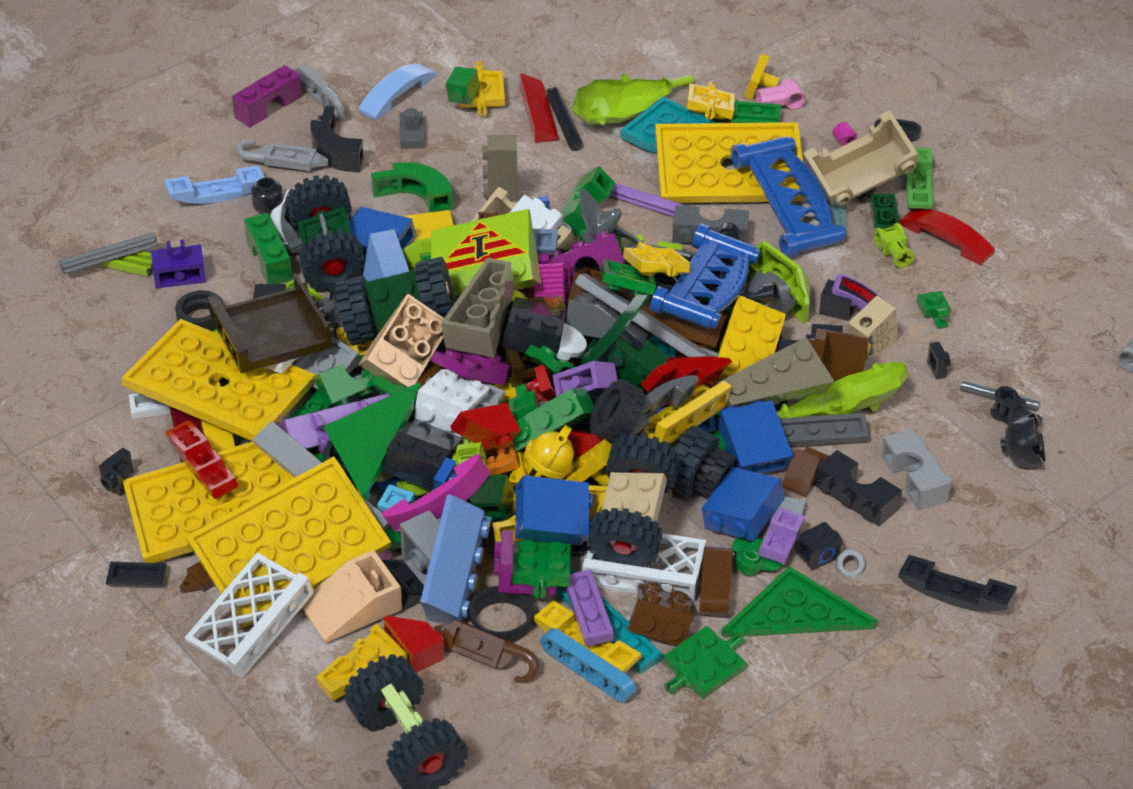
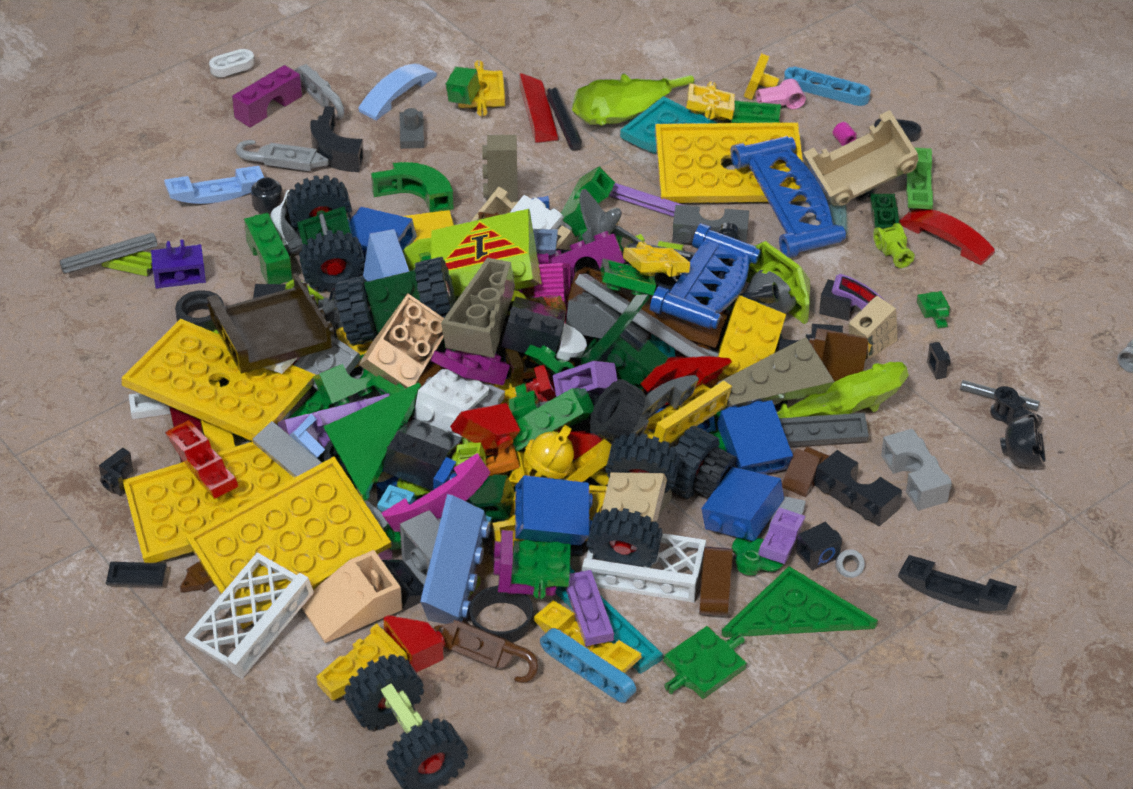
(231, 63): none -> white plate
(305, 439): none -> light blue tile
(661, 613): reddish brown bracket -> none
(851, 92): none -> dark azure beam

